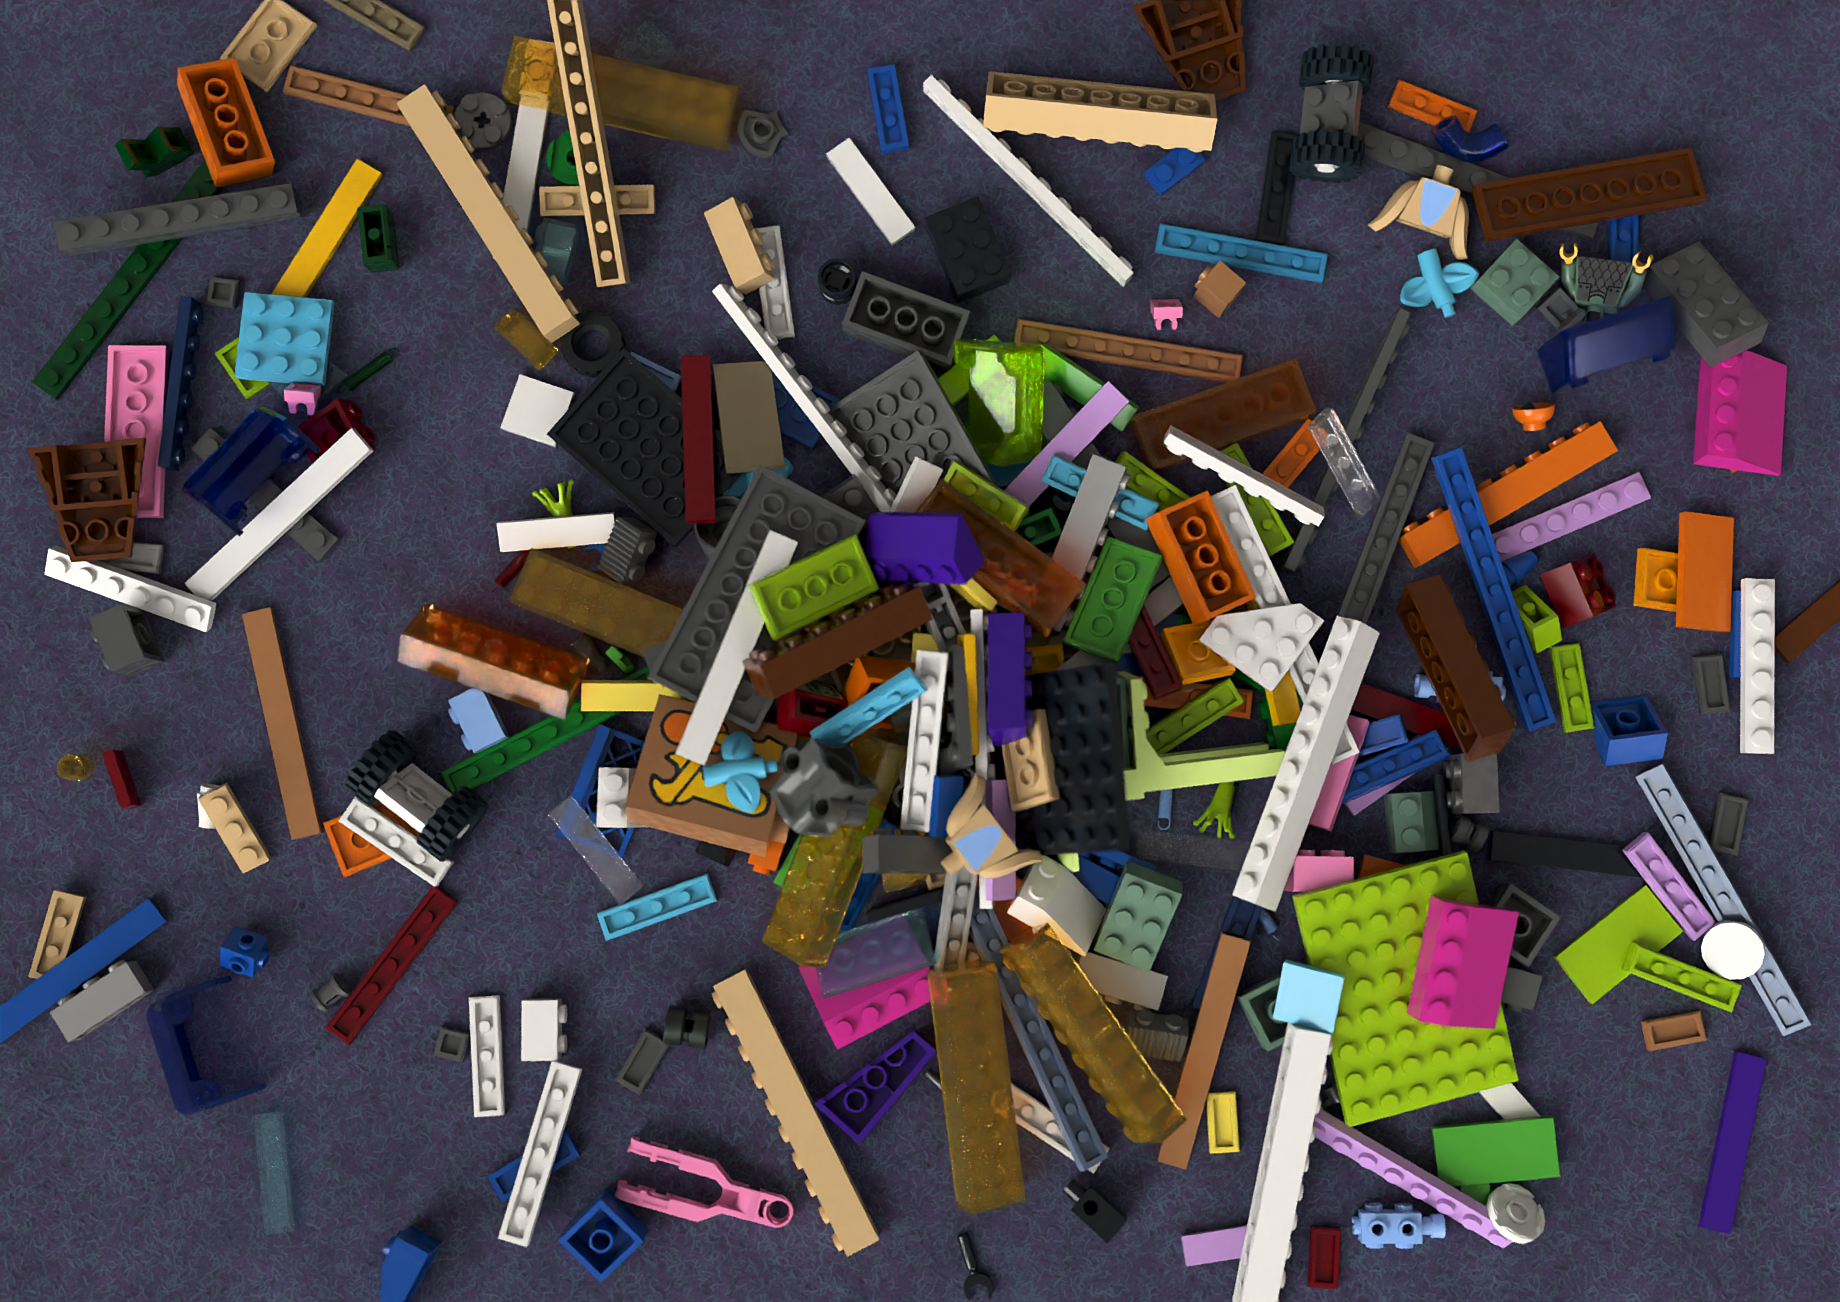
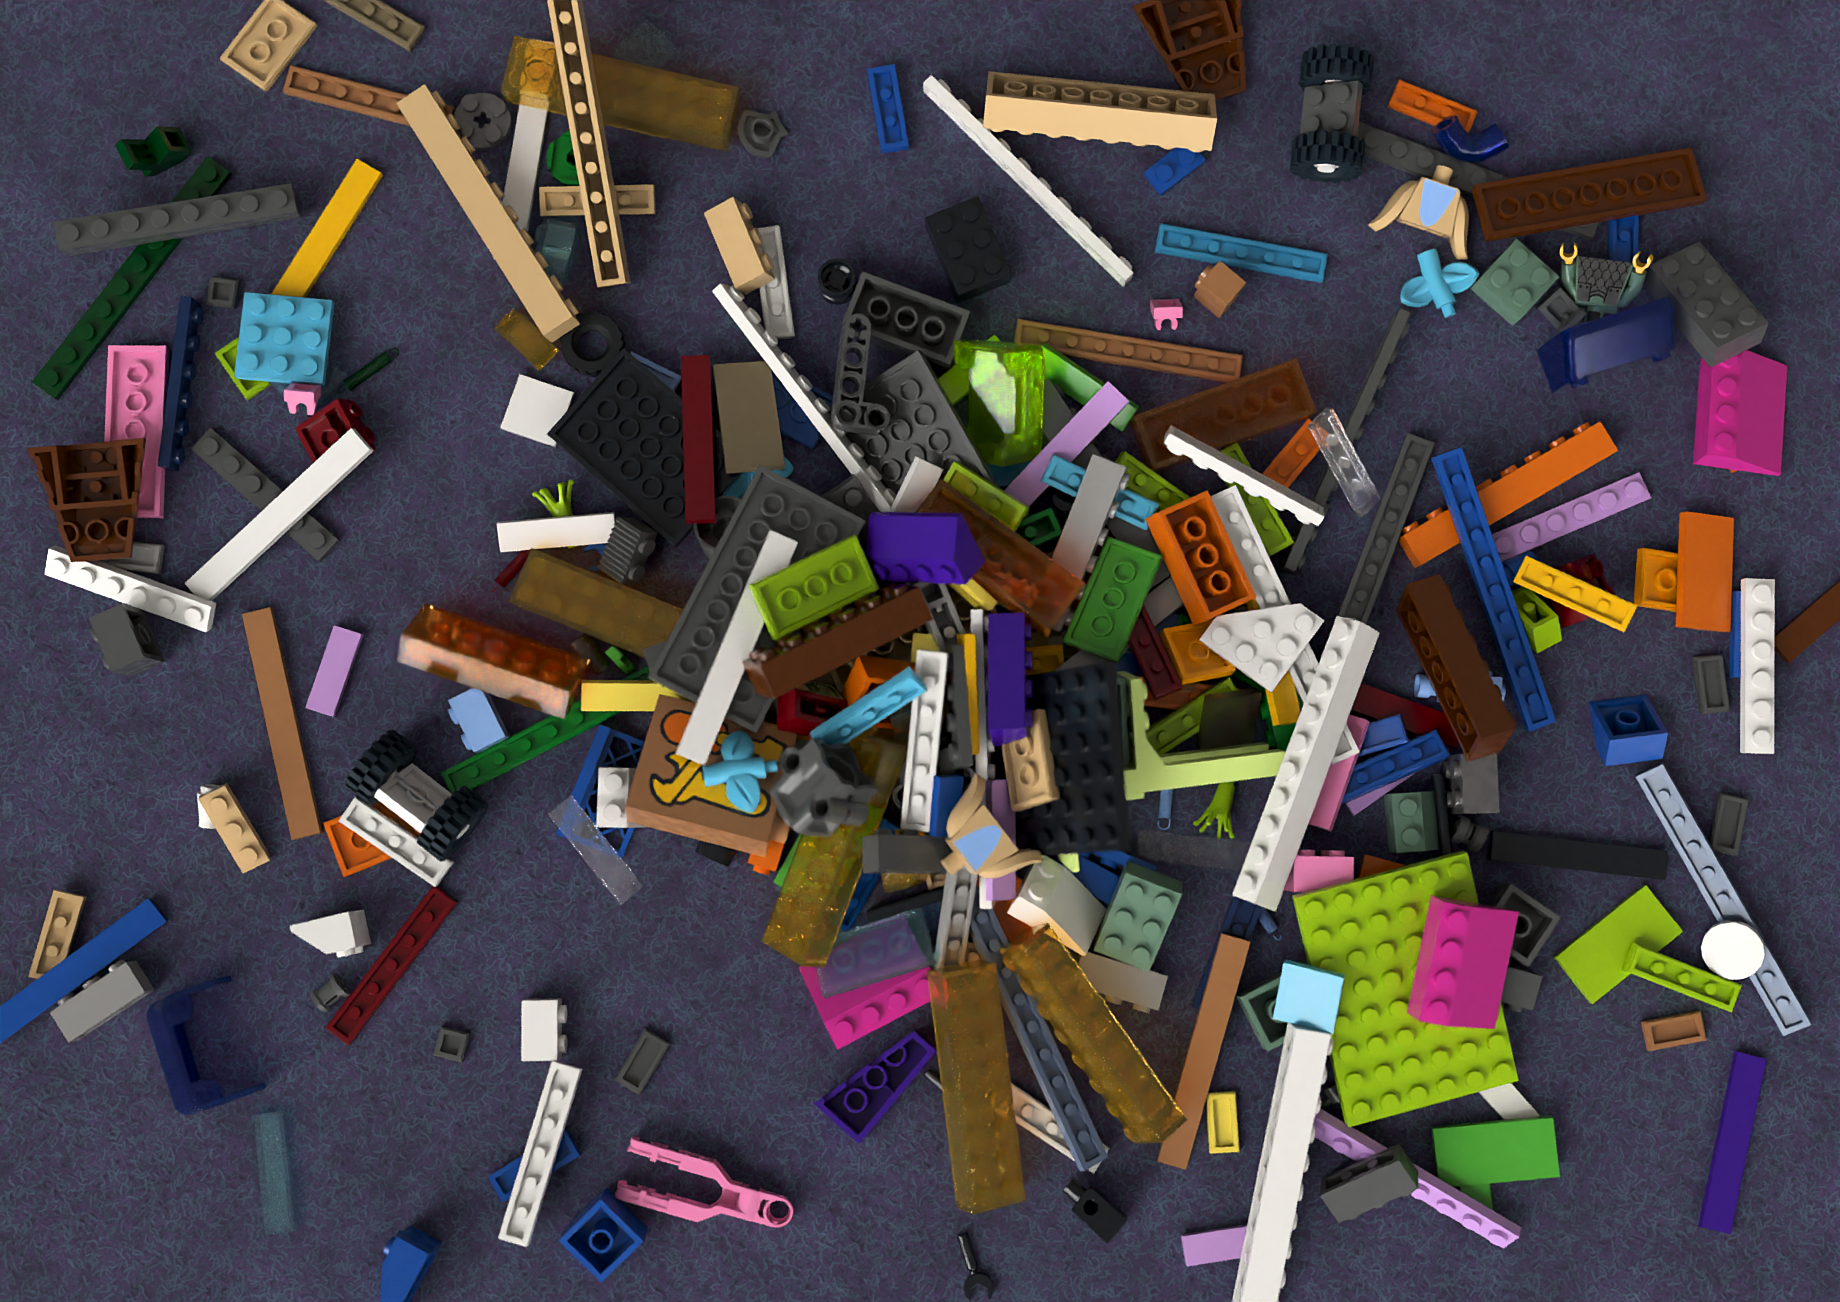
(68, 762): clear yellow bush -> none
(121, 779): dark red tile -> none
(225, 122): orange brick -> none
(244, 464): clear blue windscreen -> none
(244, 952): blue brick -> none
(334, 671): none -> lavender tile
(337, 933): none -> white slope
(378, 238): dark green brick -> none
(487, 1056): white tile -> none
(657, 906): medium azure tile -> none
(677, 1024): pearl dark grey wheel -> none
(796, 1112): tan brick -> none
(856, 374): none -> dark grey beam
(870, 191): white tile -> none
(1157, 1034): dark grey brick -> none
(1229, 718): none -> clear smoke tile
(1276, 190): black tile -> none
(1324, 1257): dark red tile -> none
(1369, 1183): none -> dark grey brick
(1392, 1223): light blue brick -> none
(1515, 1213): white tile -> none
(1535, 418): orange piece -> none
(1571, 687): lime tile -> none
(1575, 593): none -> yellow tile
(1669, 886): lavender tile -> none

